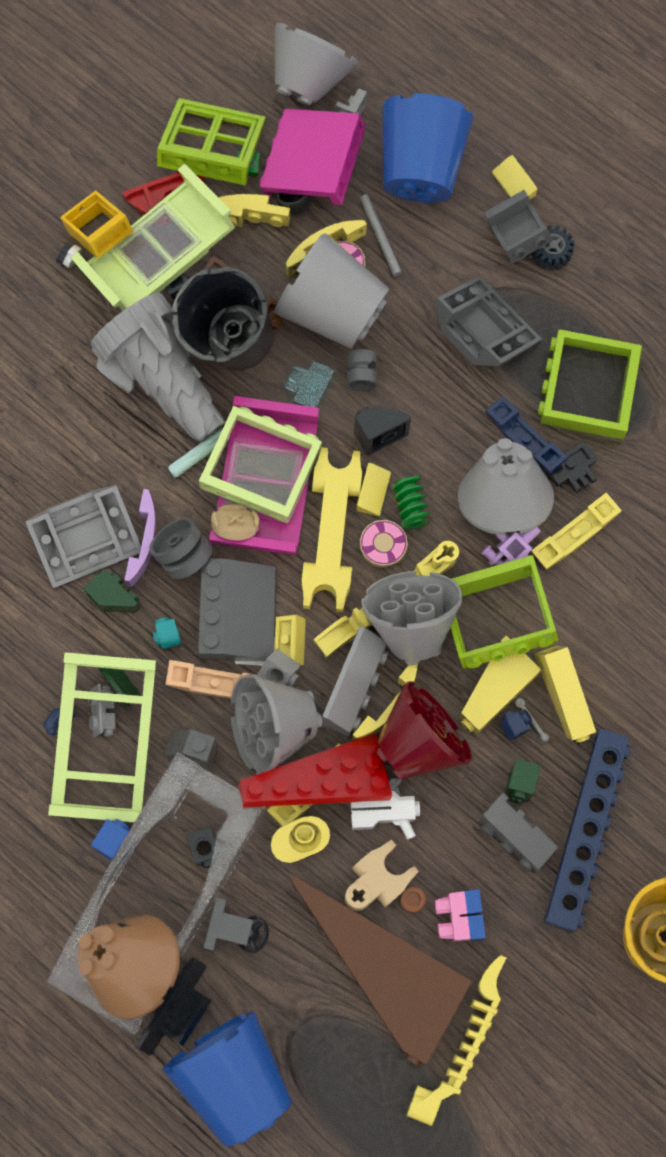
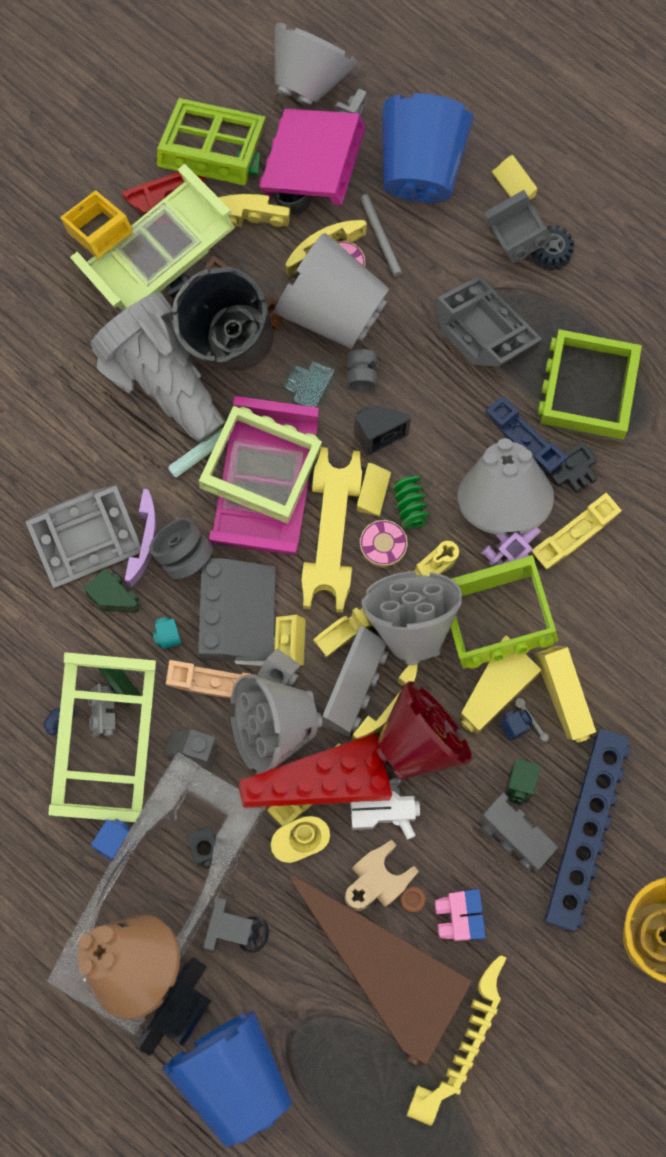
(66, 252): piece -> none
(235, 522): tan tile -> none

